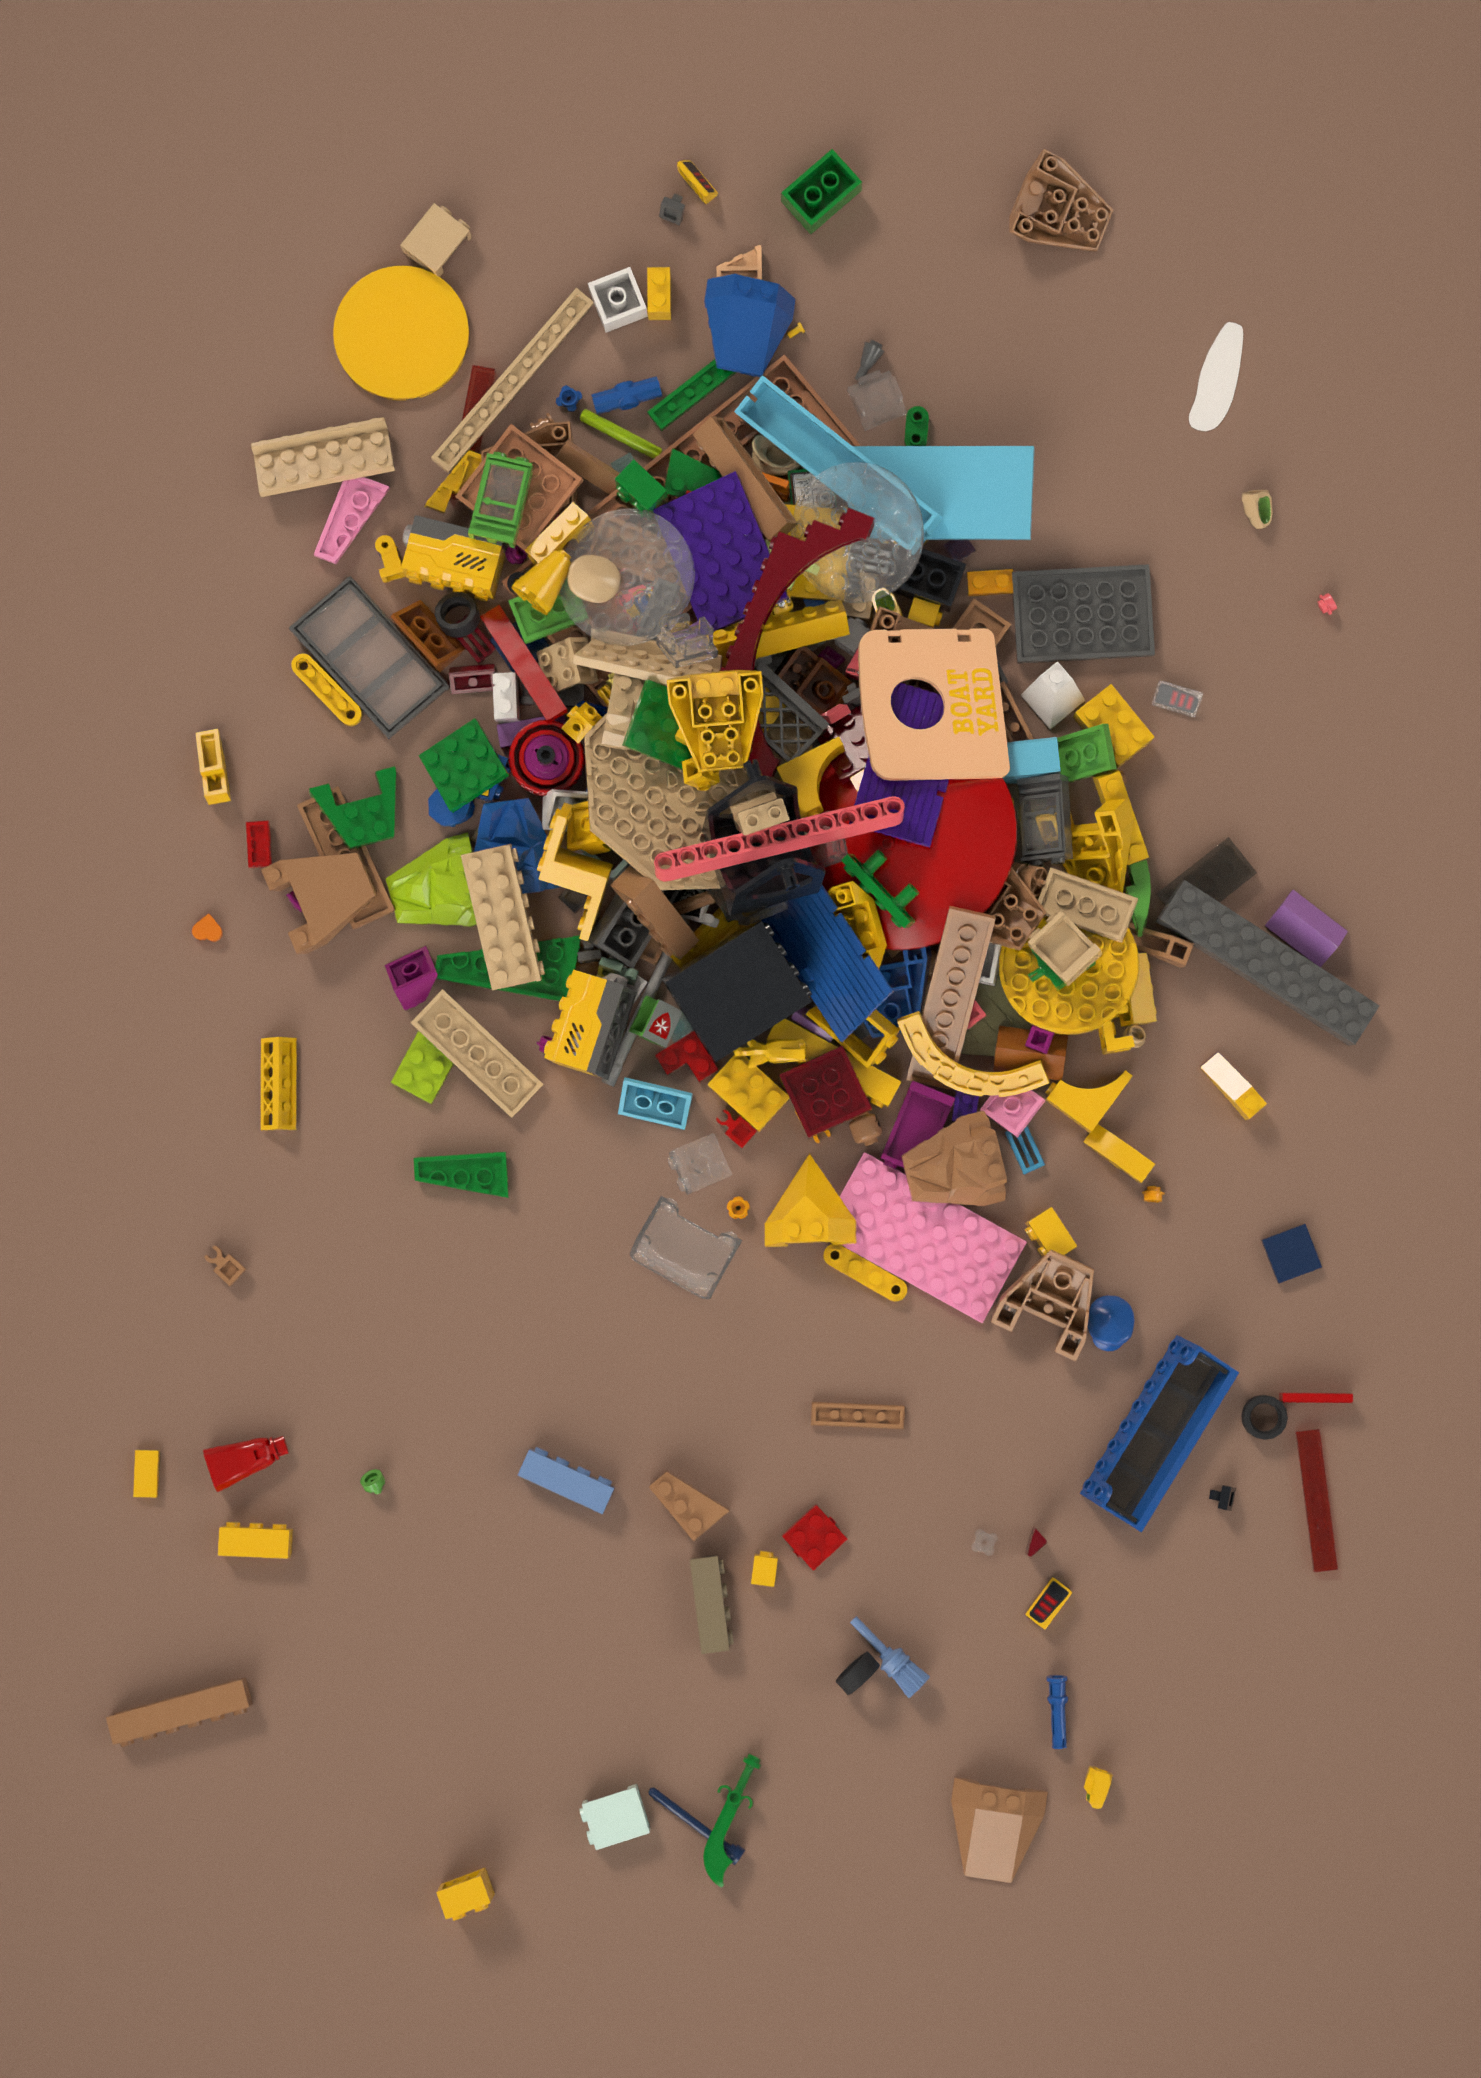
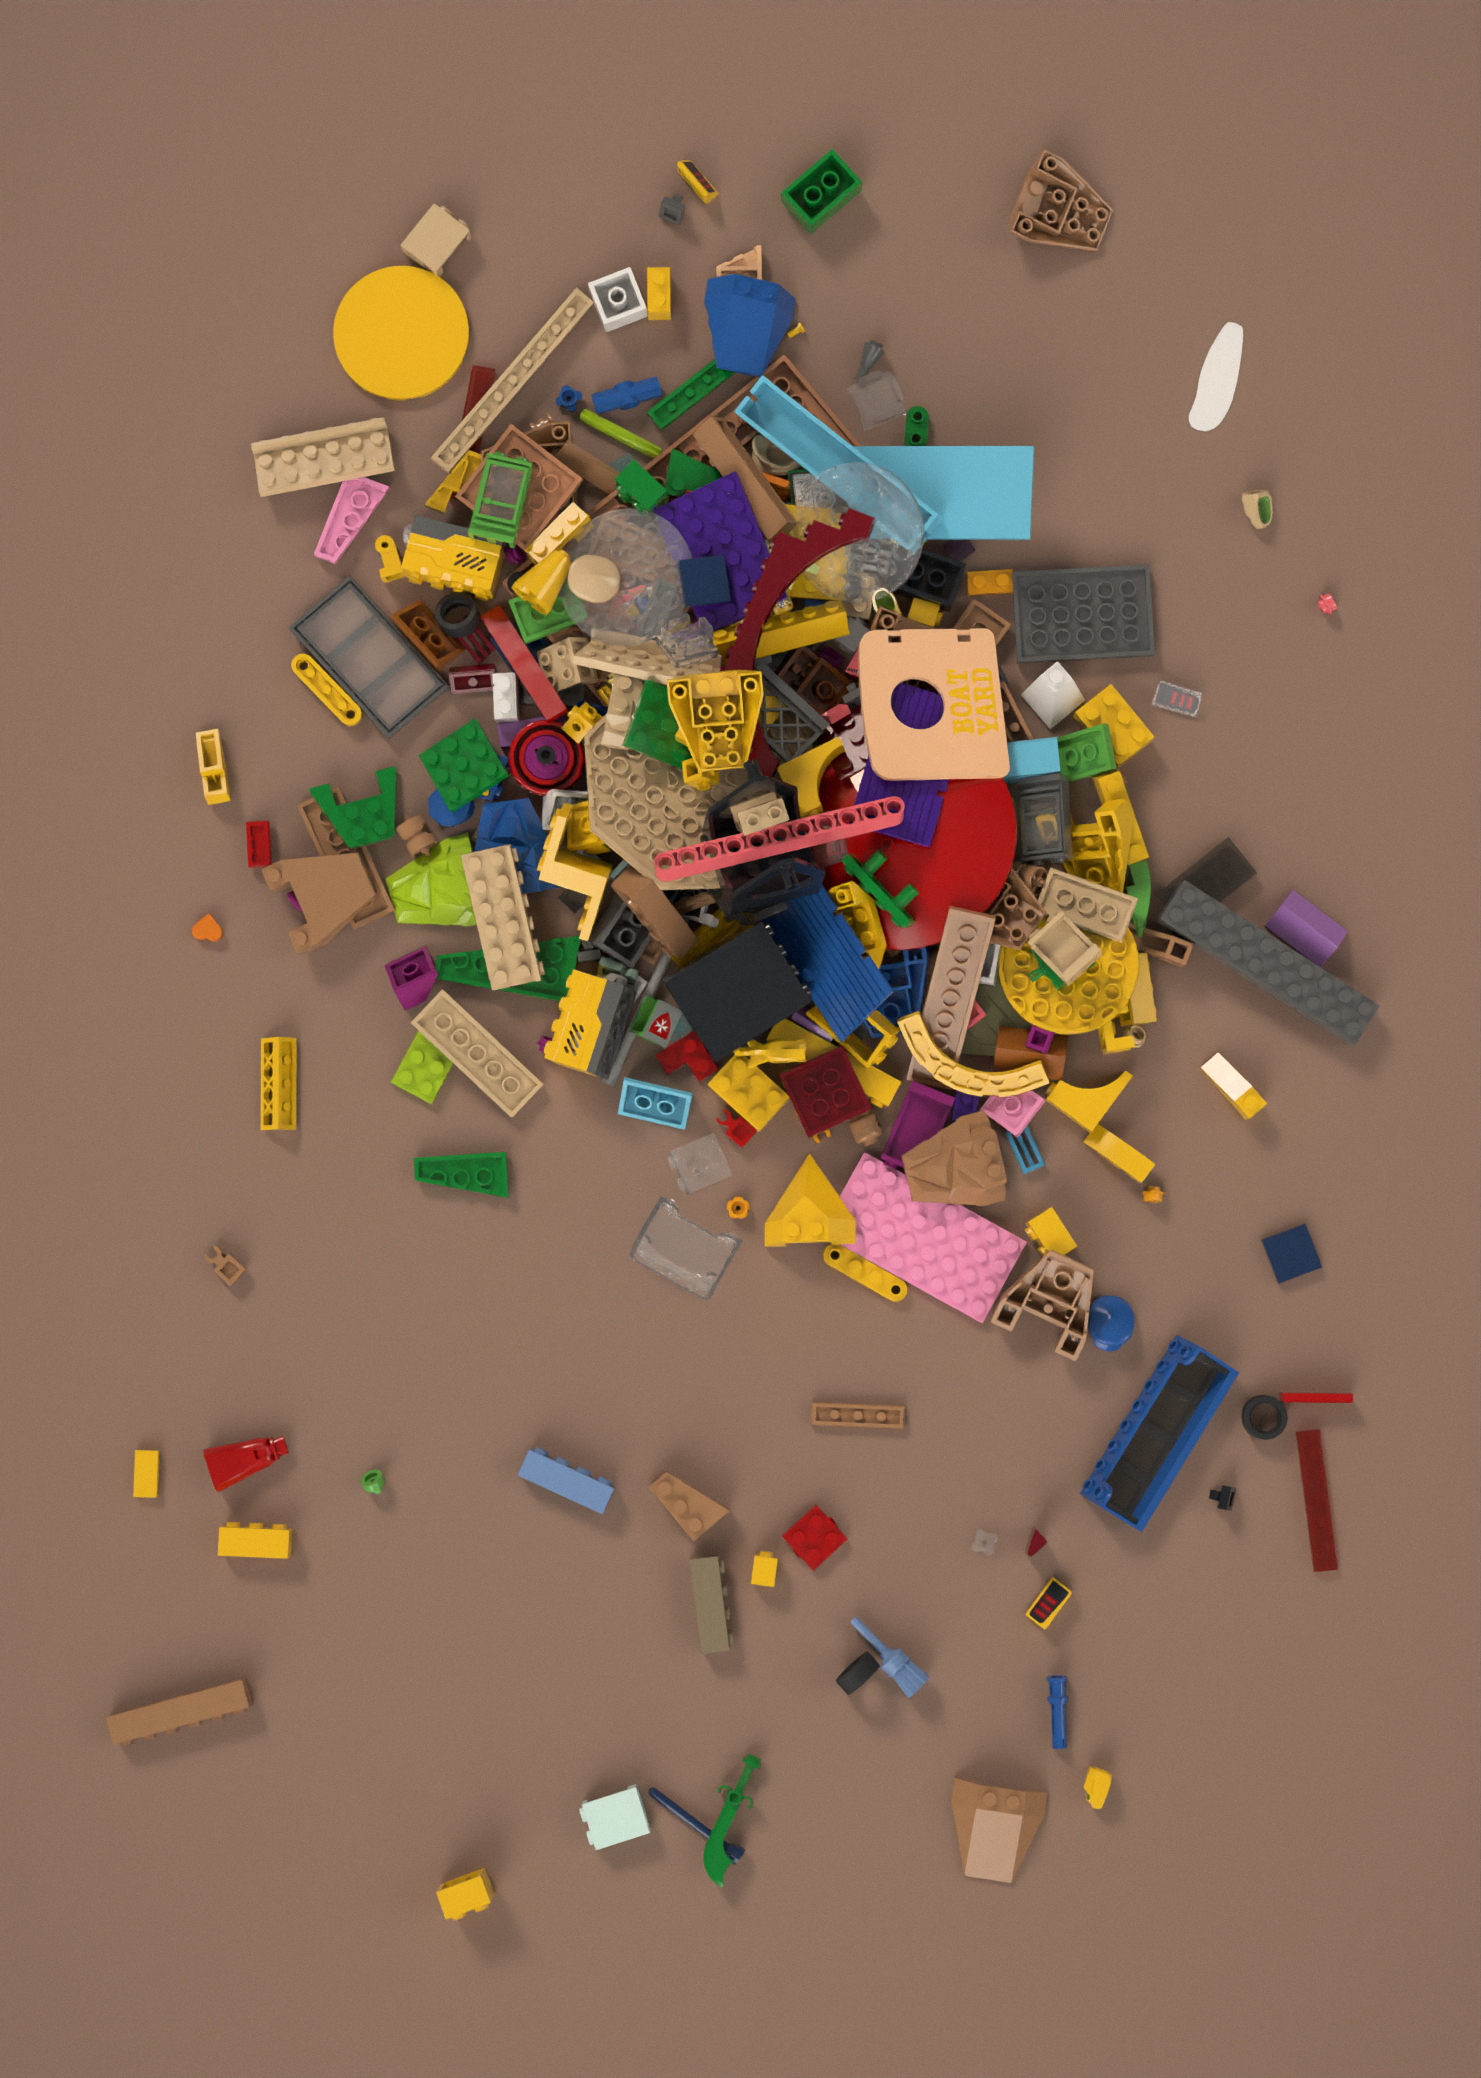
(418, 838): none -> medium nougat wheel
(704, 581): none -> dark blue tile

